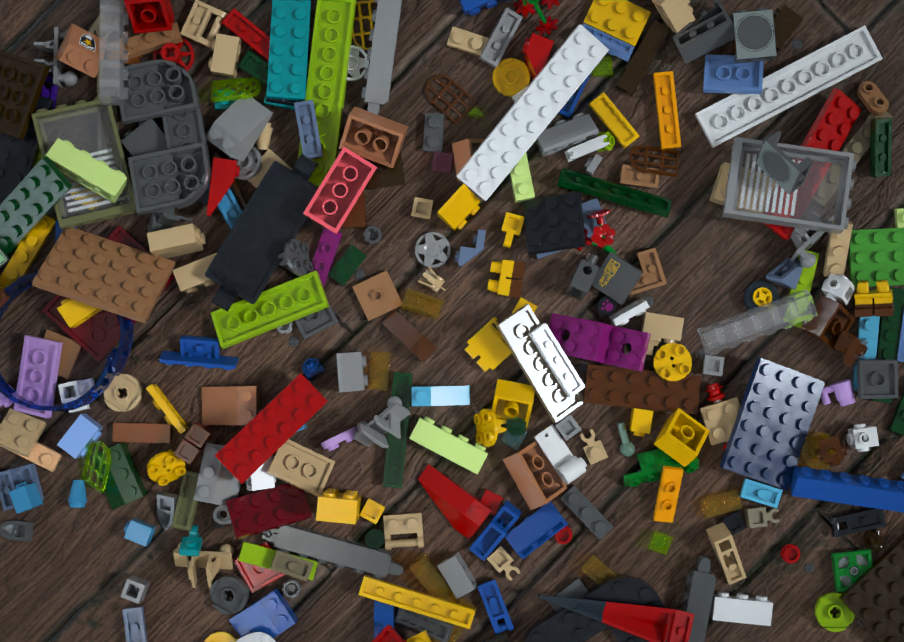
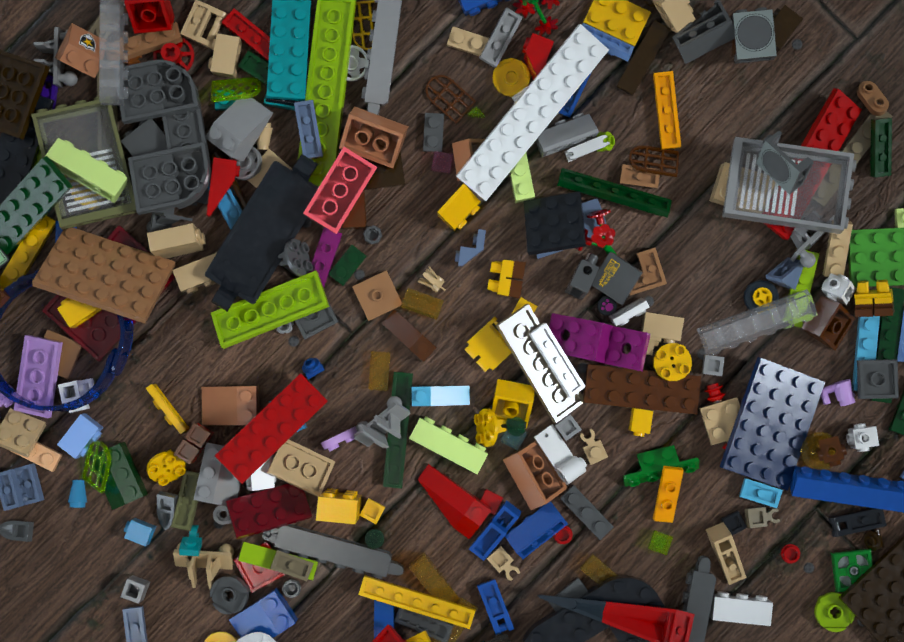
(25, 497): dark azure brick -> none
(128, 402): tan plate -> none
(142, 432): dark orange tile -> none
(199, 352): blue bracket -> none
(351, 371): light grey slope -> none
(403, 524): tan plate -> none
(422, 208): tan plate -> none
(432, 249): light grey wheel -> none
(457, 575): light grey hinge -> none
(511, 226): yellow plate -> none
(592, 164): light grey plate -> none
(604, 67): clear neon green tile -> none
(614, 120): yellow plate -> none
(626, 448): sand green bar -> none
(681, 437): yellow brick -> none
(720, 503): clear yellow plate -> none
(725, 76): medium blue plate -> none
(789, 86): white plate -> none
(851, 347): reddish brown brick -> none

